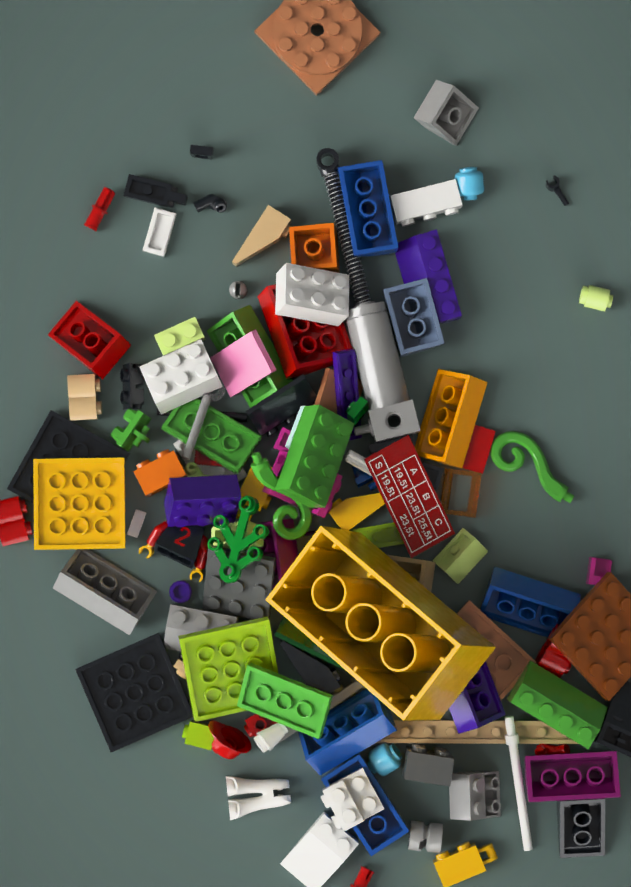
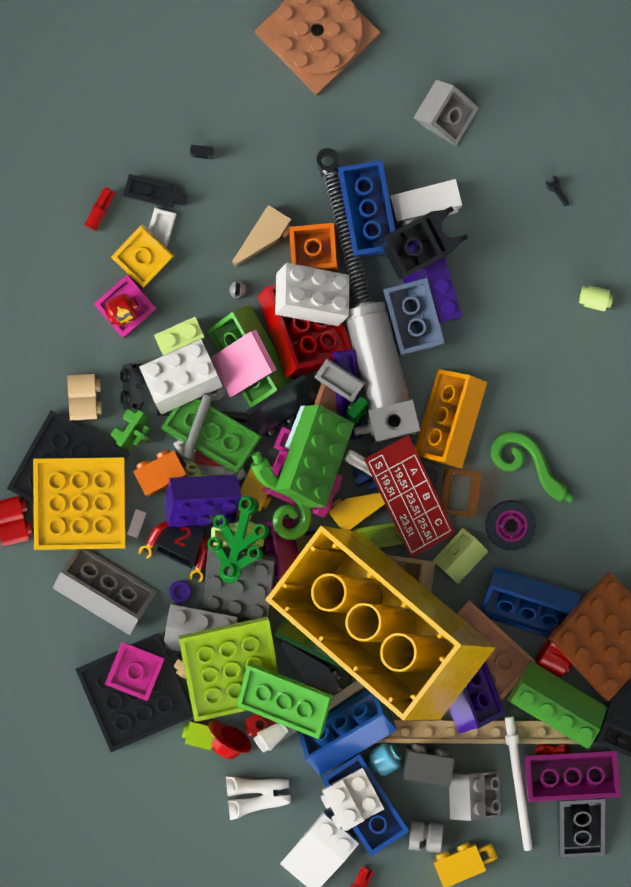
(89, 340): red slope -> none
(122, 310): none -> red head
(129, 287): none -> dark pink plate
(134, 671): none -> dark pink plate
(142, 256): none -> yellow tile
(211, 201): black arm -> none
(339, 380): none -> light grey tile
(427, 239): none -> black brick
(470, 182): medium azure head -> none
(478, 449): red tile -> none
(496, 525): none -> black wheel
(597, 569): dark pink panel -> none

